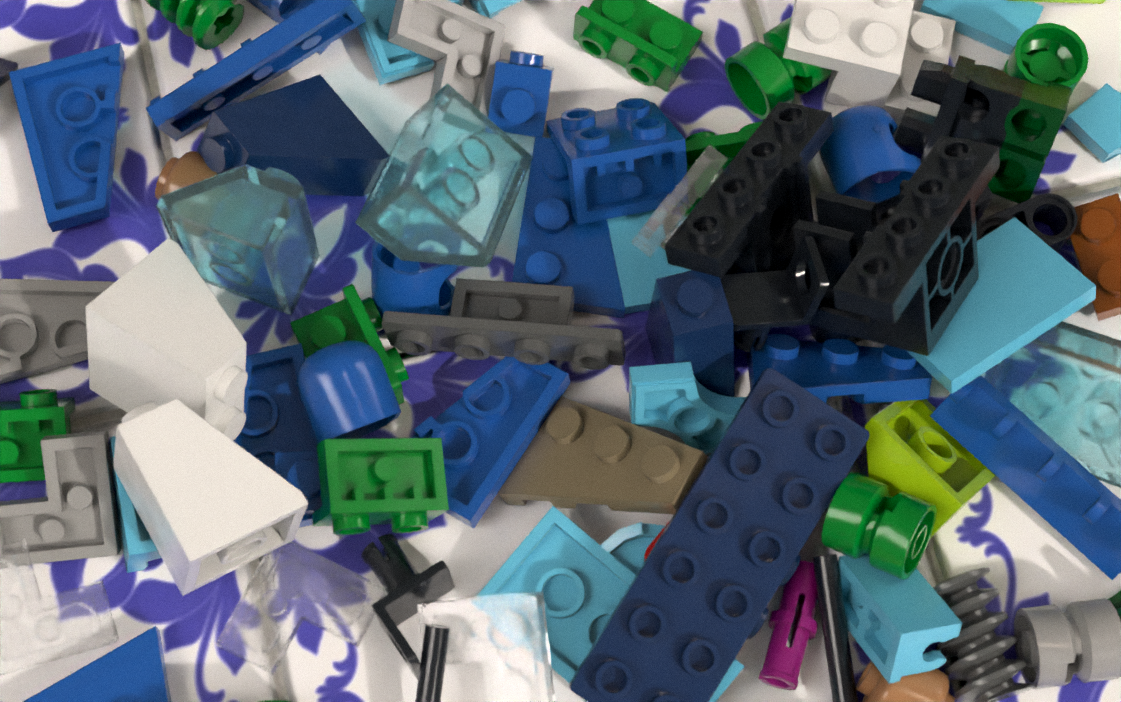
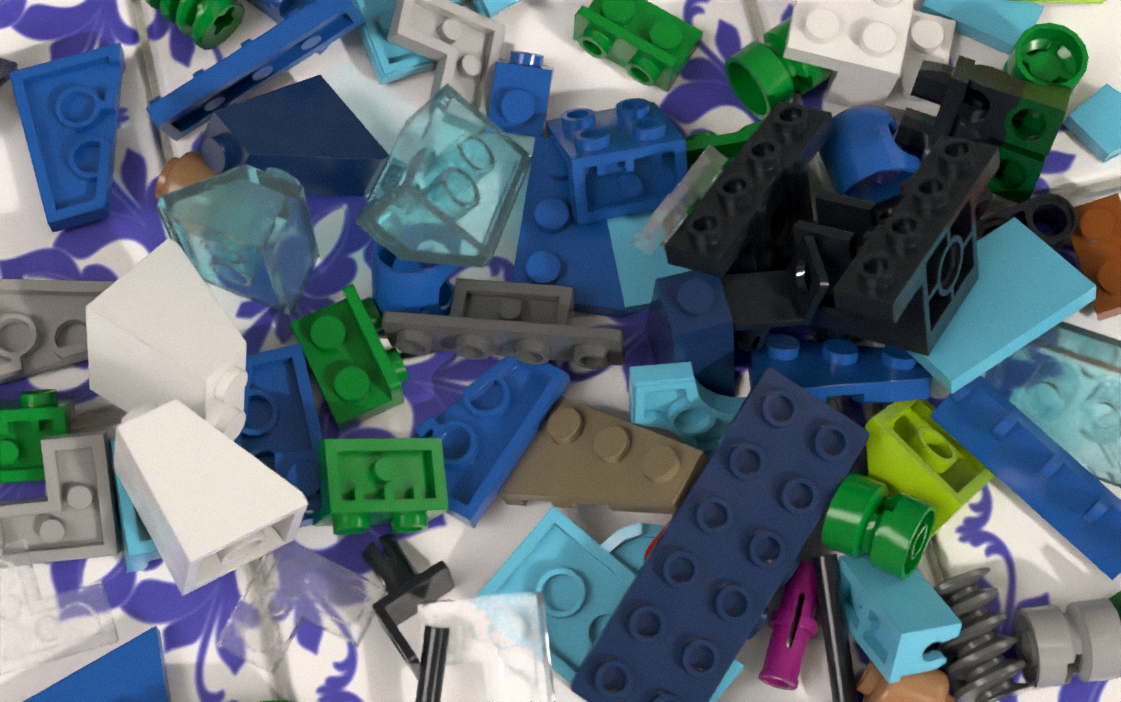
(346, 391): blue helmet -> none

